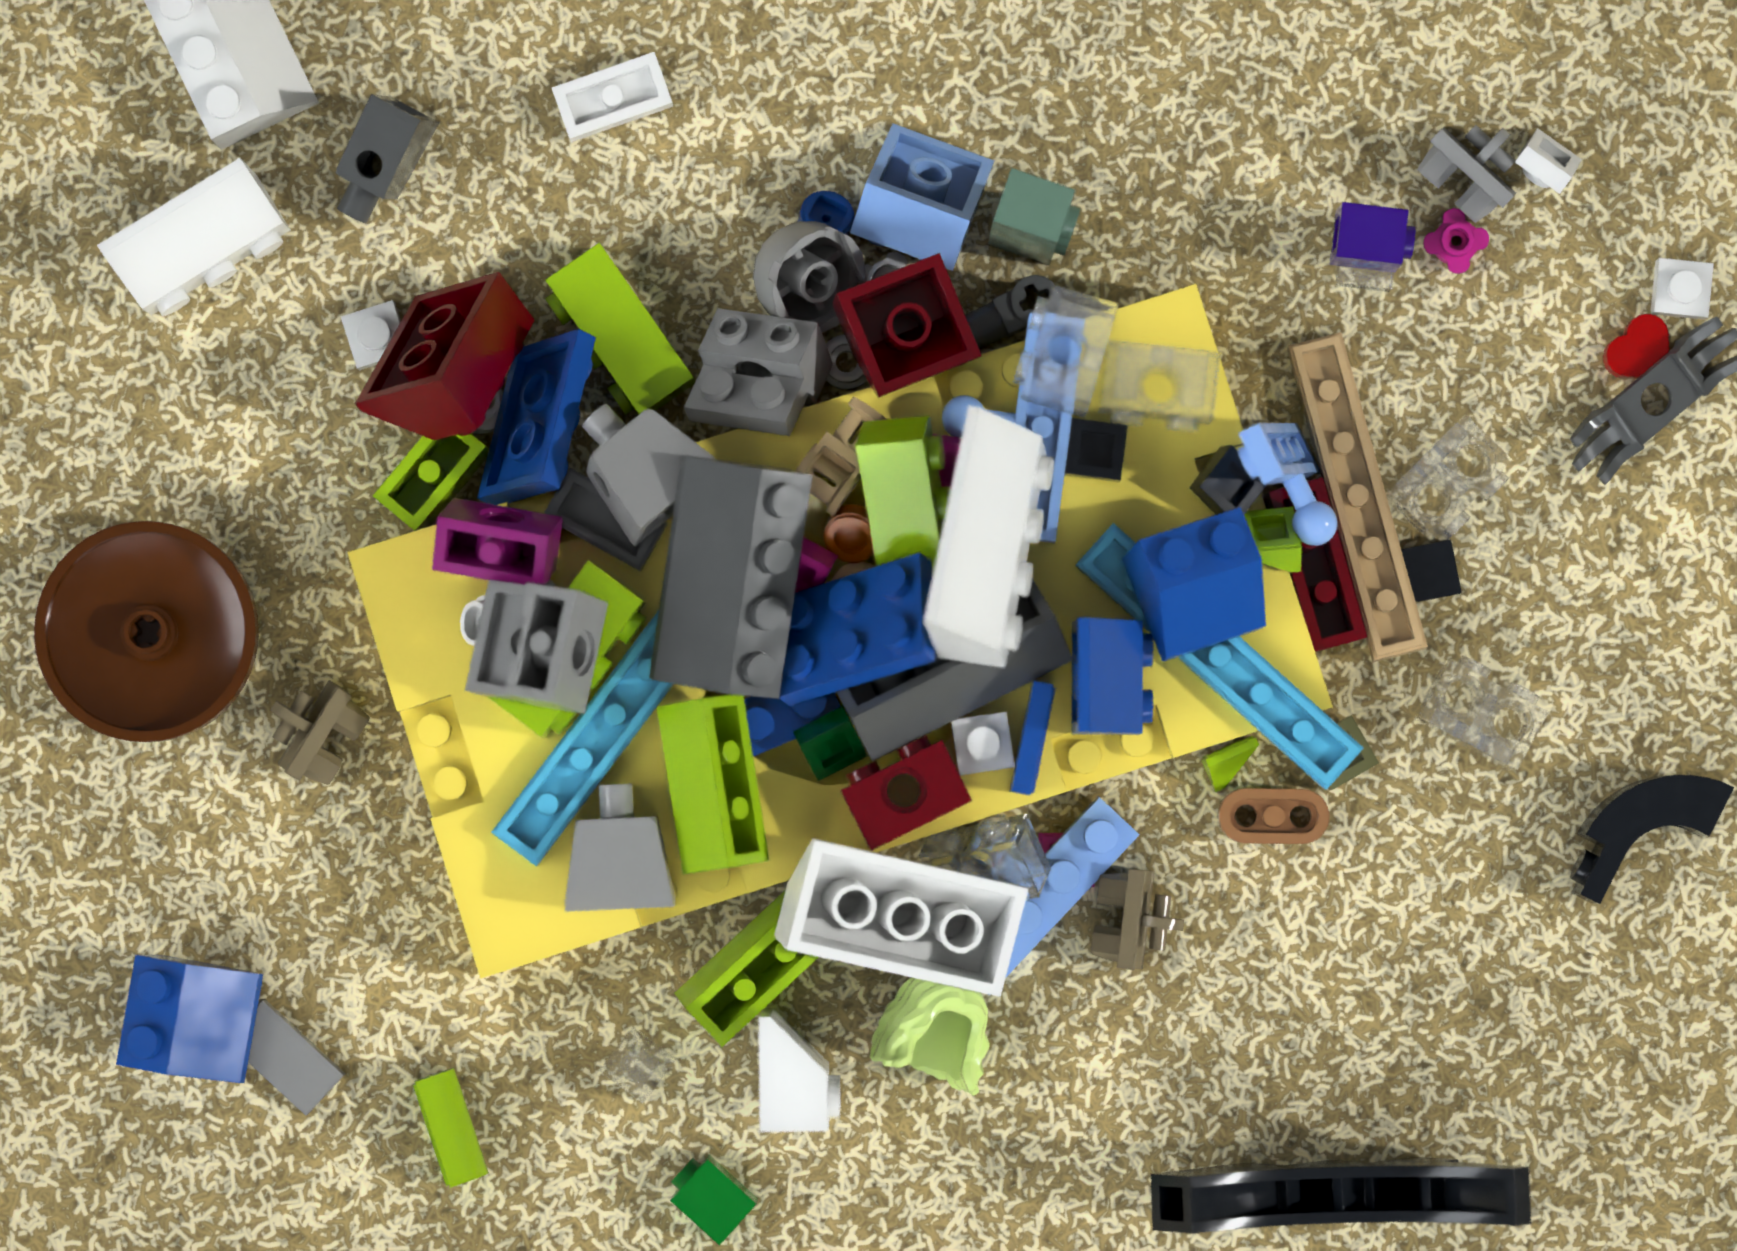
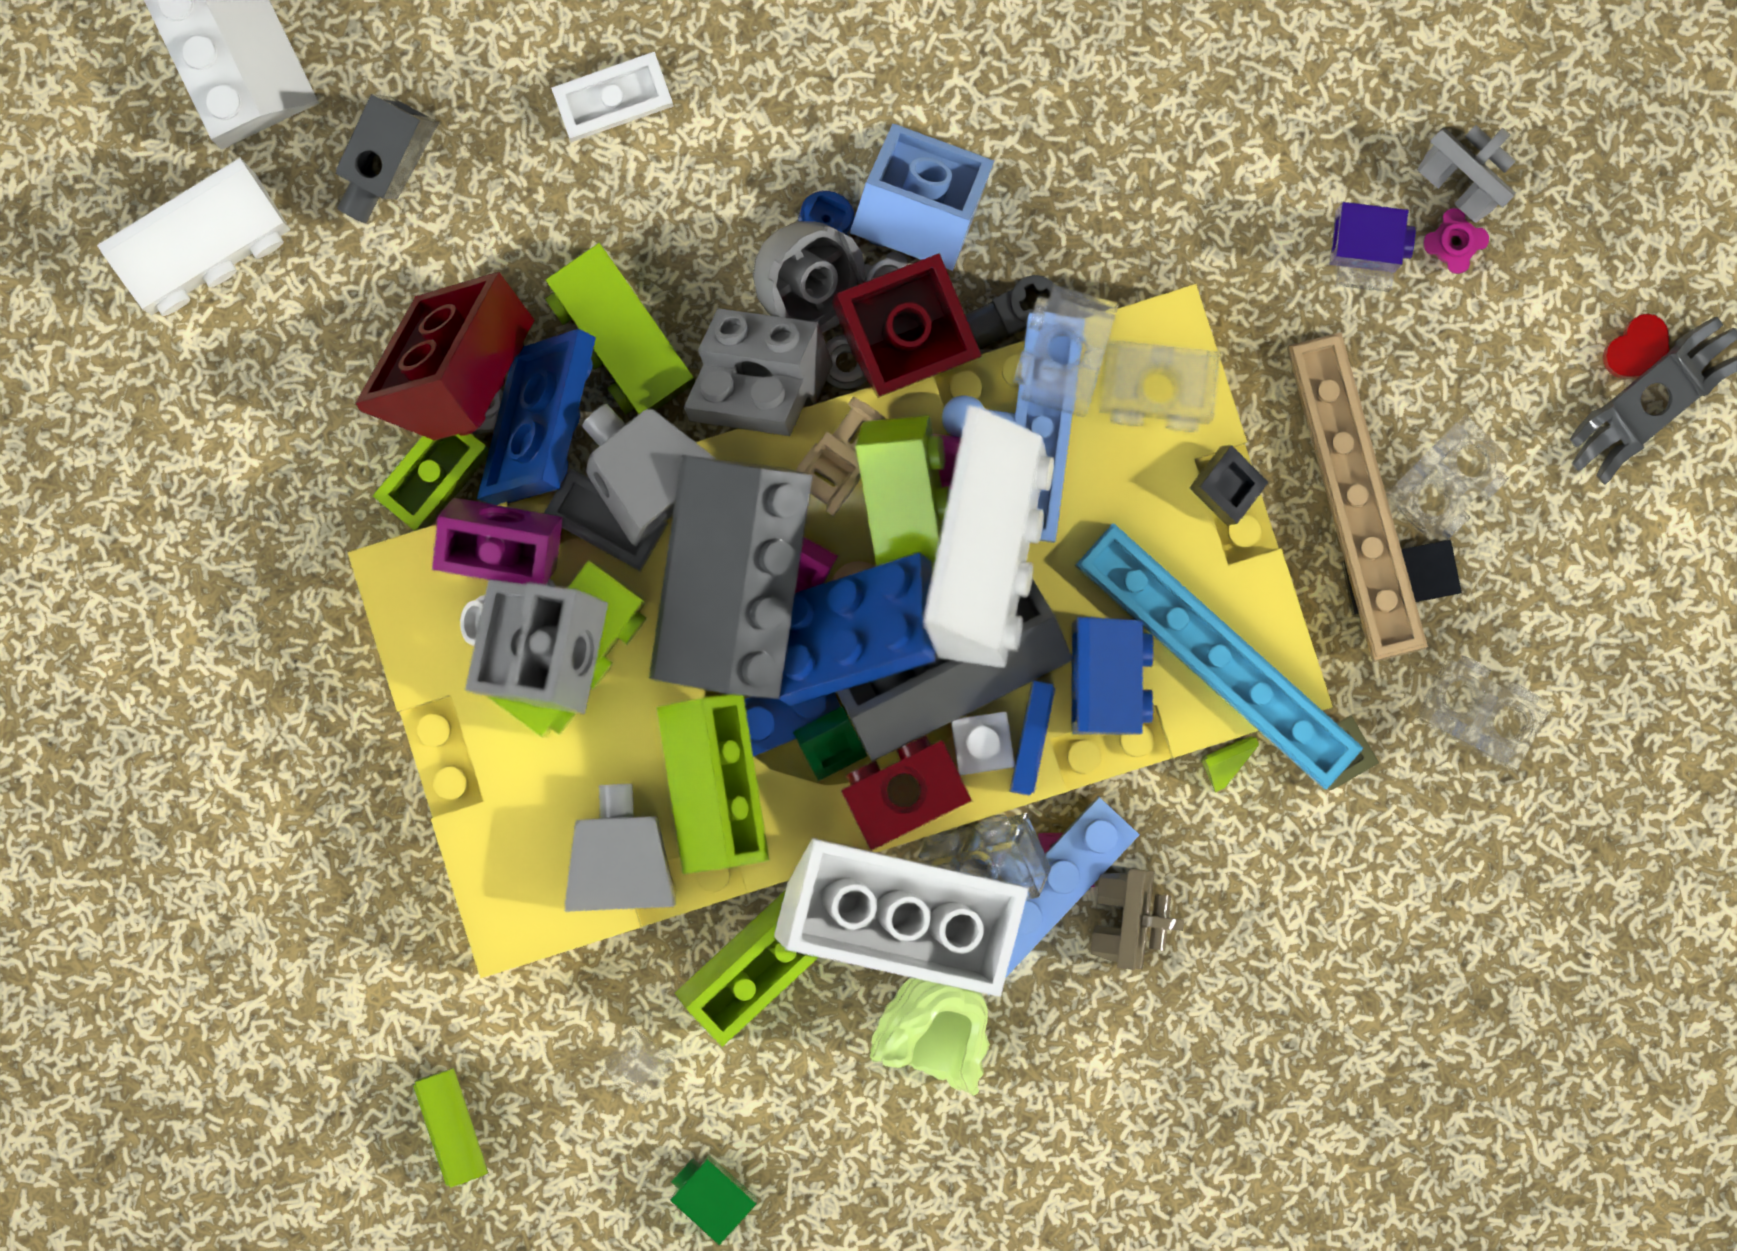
(146, 631): reddish brown dish -> none
(189, 1018): slope -> none
(291, 1060): light grey tile -> none
(305, 752): dark tan hips -> none
(370, 332): white plate -> none
(585, 753): medium azure tile -> none
(793, 1080): white slope -> none
(849, 534): orange tile -> none
(1034, 217): sand green brick -> none
(1096, 450): black plate -> none
(1199, 583): blue slope -> none
(1272, 816): medium nougat plate -> none
(1276, 538): lime slope -> none
(1282, 456): light blue plate -> none
(1324, 583): dark red brick -> none
(1339, 1193): black arch -> none
(1547, 162): white plate -> none
(1636, 809): black arch -> none
(1682, 288): white plate -> none

